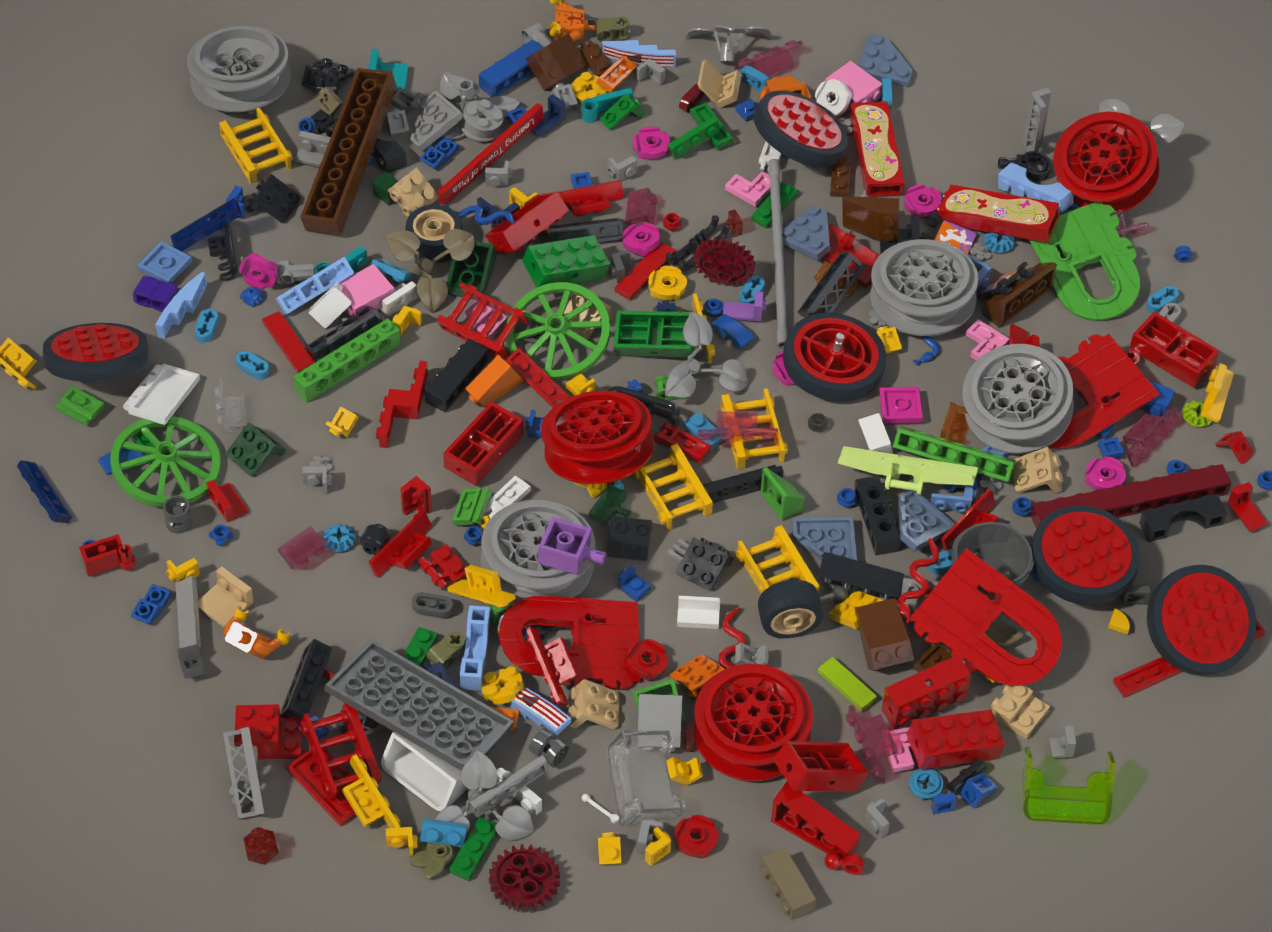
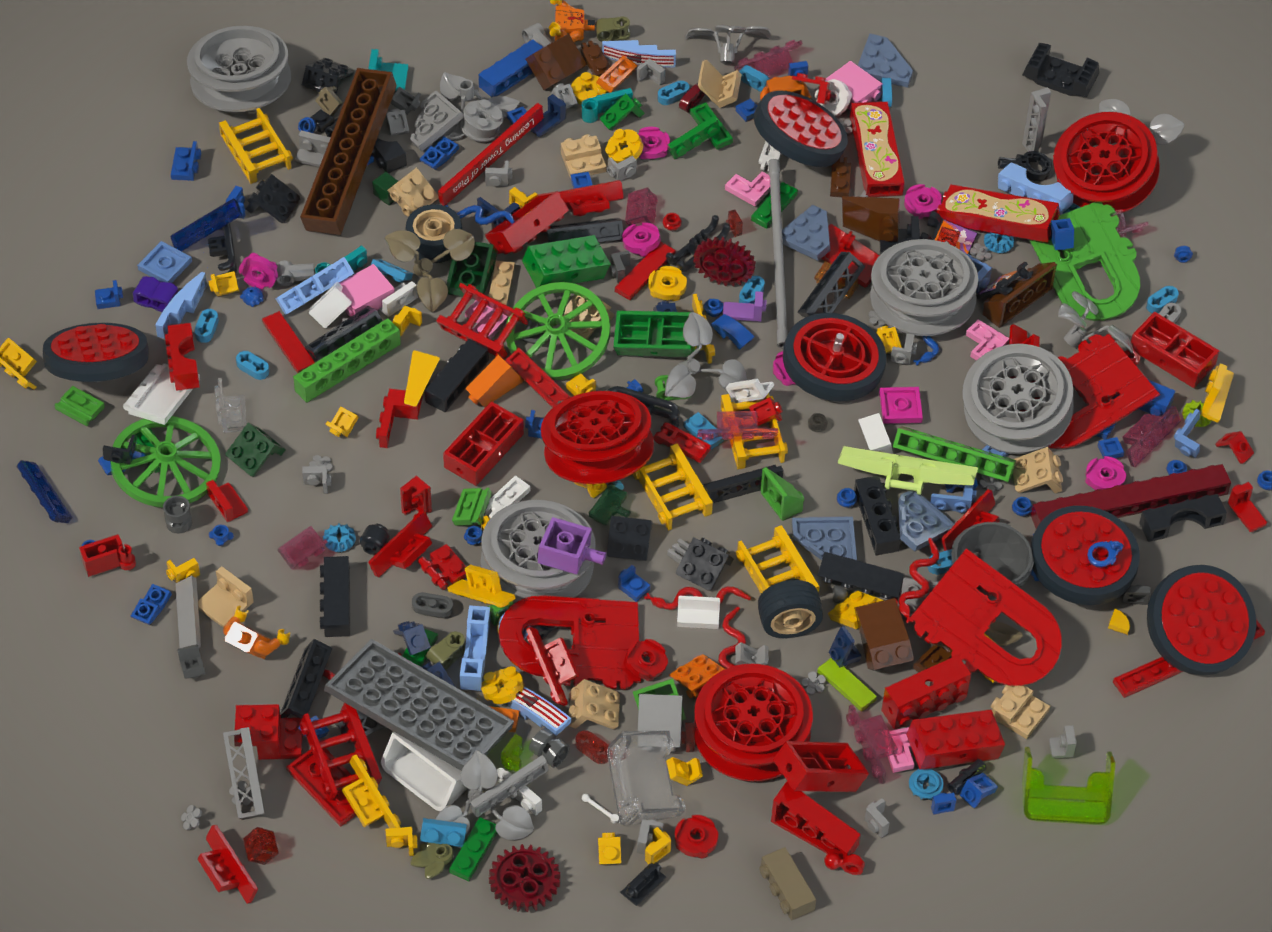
(109, 296): none -> blue bracket
(120, 455): none -> black bracket
(184, 369): none -> red arch
(185, 162): none -> blue bracket
(191, 817): none -> light grey plant
(223, 284): none -> yellow bracket
(225, 867): none -> red bracket
(336, 596): none -> black brick
(414, 636): none -> dark blue bracket
(420, 372): none -> yellow sticker
(502, 281): none -> tan plate
(511, 754): none -> clear neon green bracket
(583, 155): none -> tan plate
(593, 747): none -> clear red beam
(622, 138): none -> yellow plate
(643, 884): none -> black hinge
(660, 602): none -> red animal
(672, 92): none -> dark azure beam
(748, 390): none -> white panel
(767, 410): none -> red bracket
(798, 67): none -> blue plate
(814, 683): none -> light grey plant
(824, 93): none -> red bracket
(843, 649): none -> dark blue bracket
(903, 355): none -> light grey bracket
(948, 235): none -> clear red plate
(954, 424): clear orange hinge -> none
(1060, 74): none -> black plate
(1062, 234): none -> blue brick
(1078, 331): none -> light grey plant
(1112, 547): none -> blue piece
(1187, 446): none -> medium blue bracket

